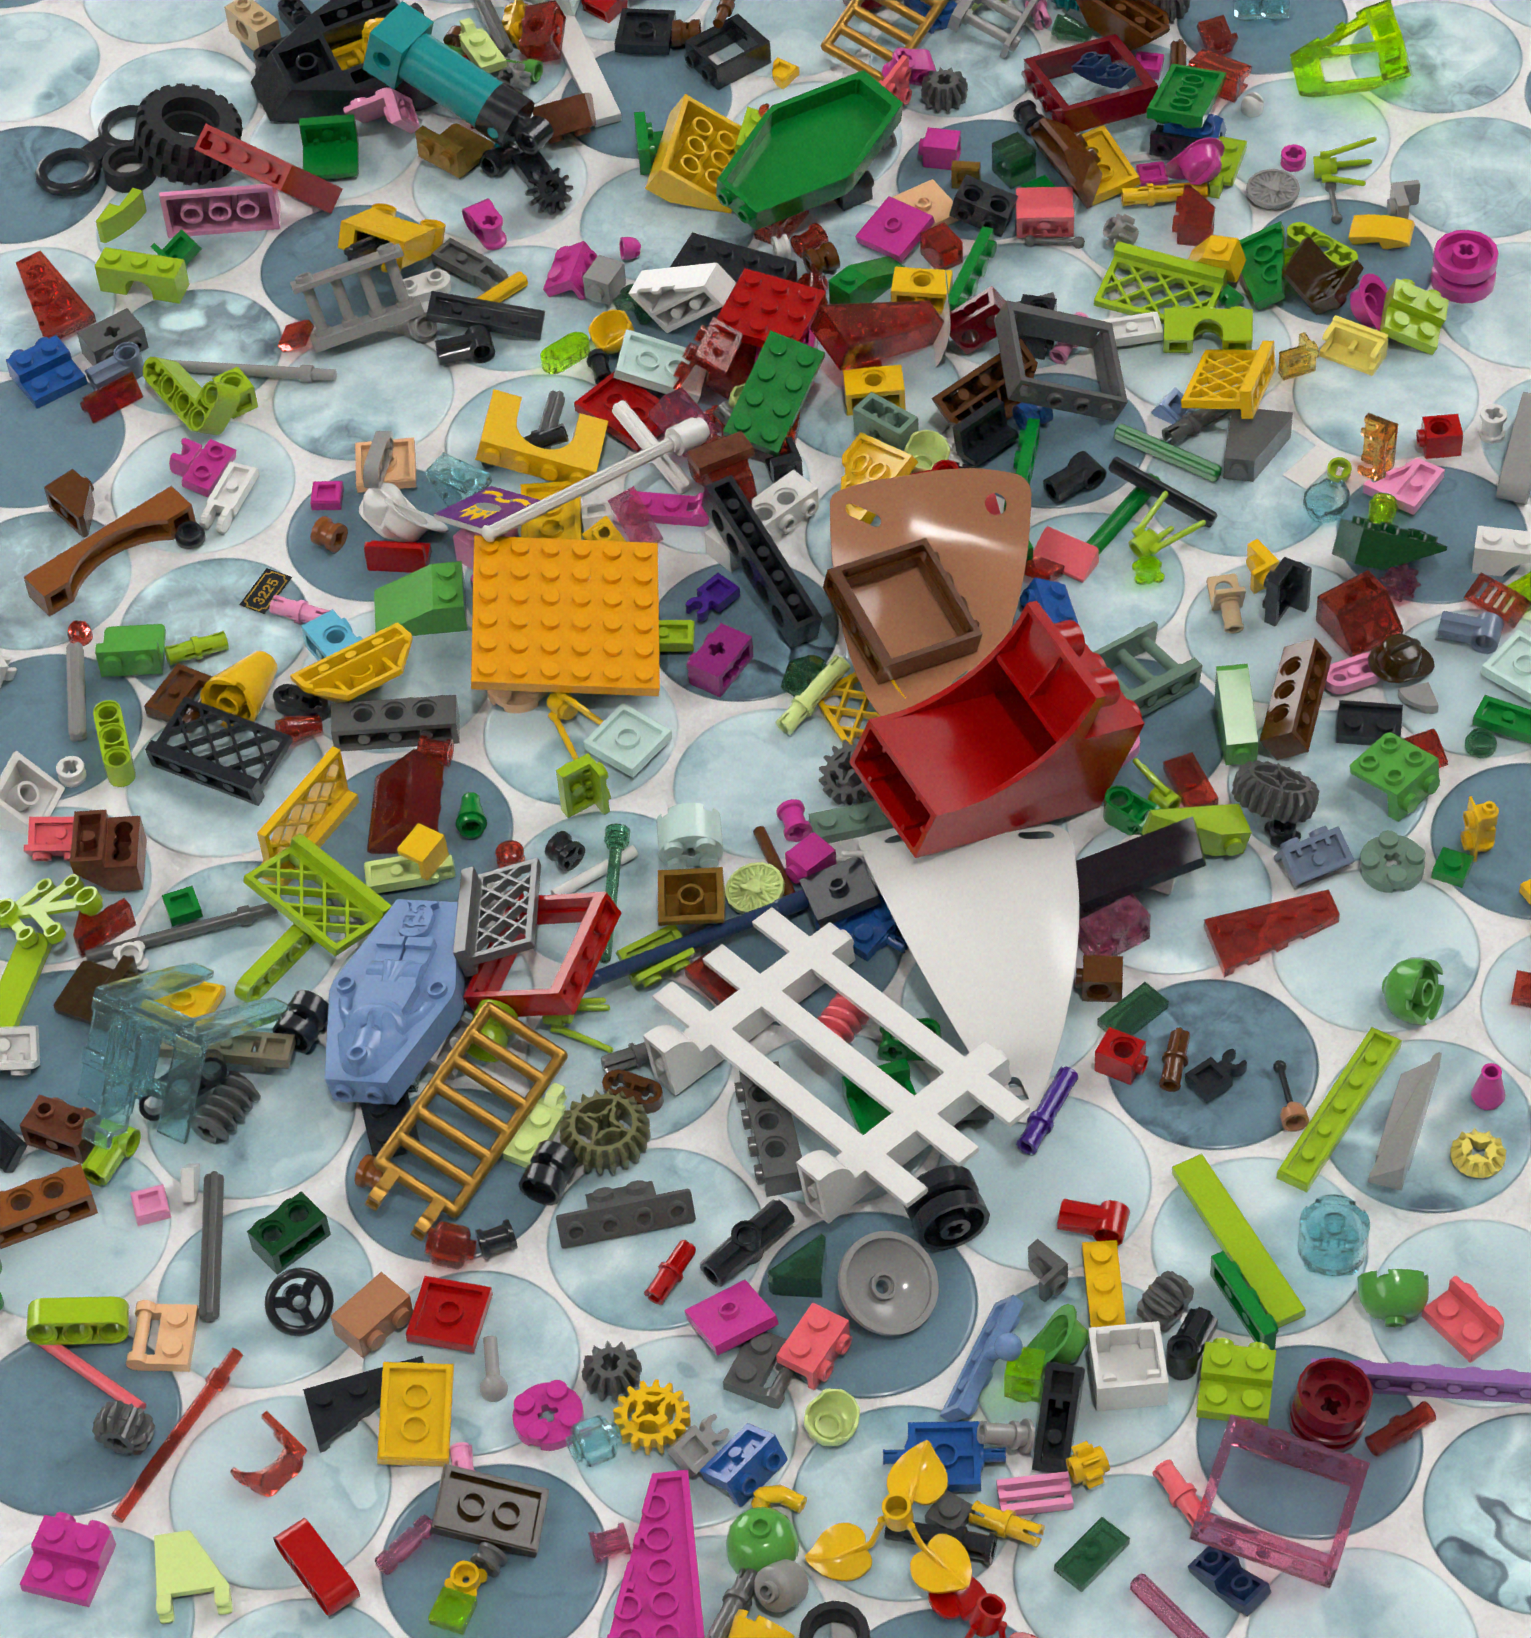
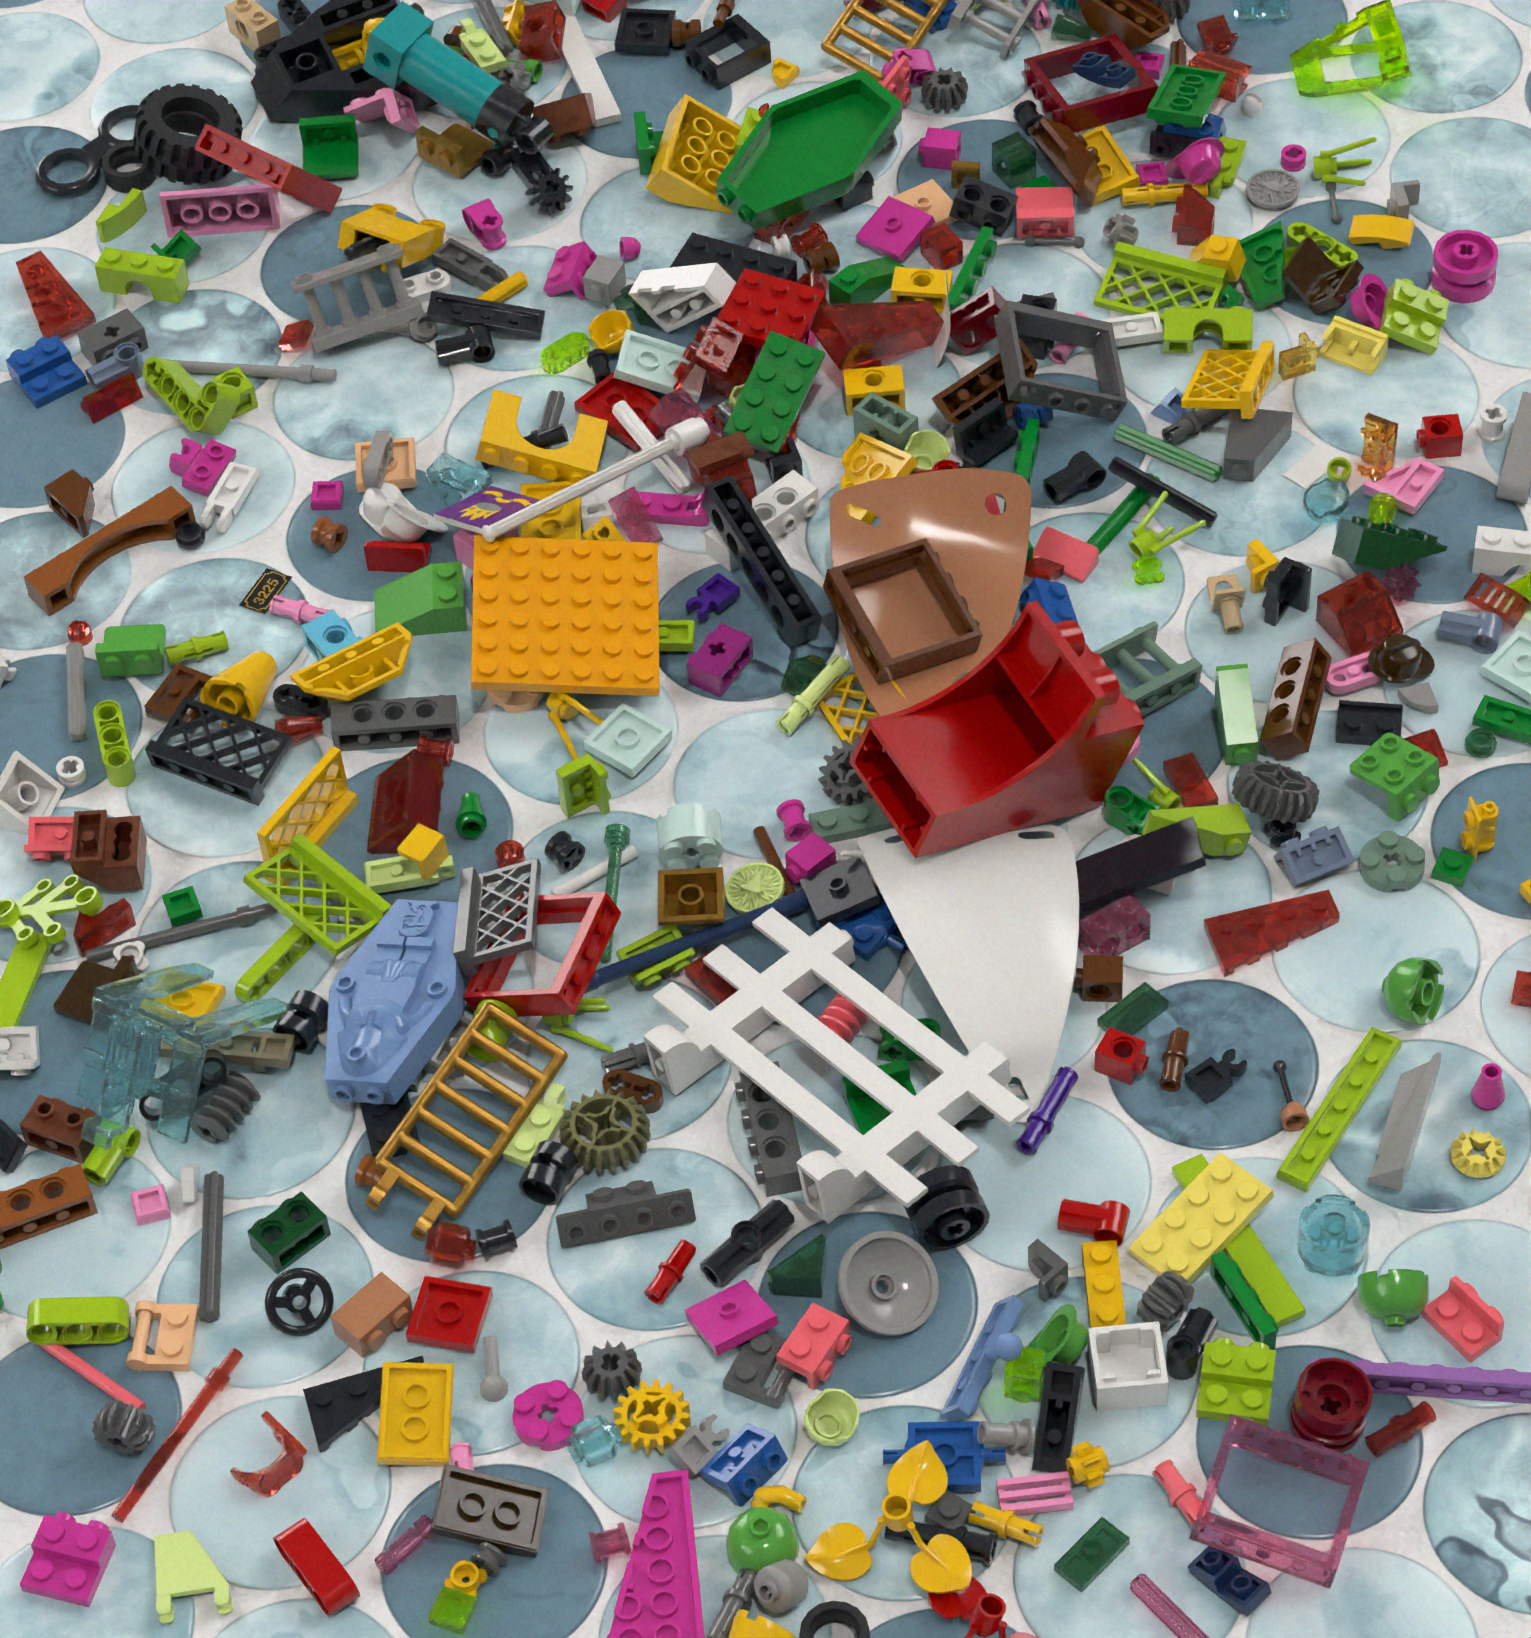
(1202, 1220): none -> light yellow plate

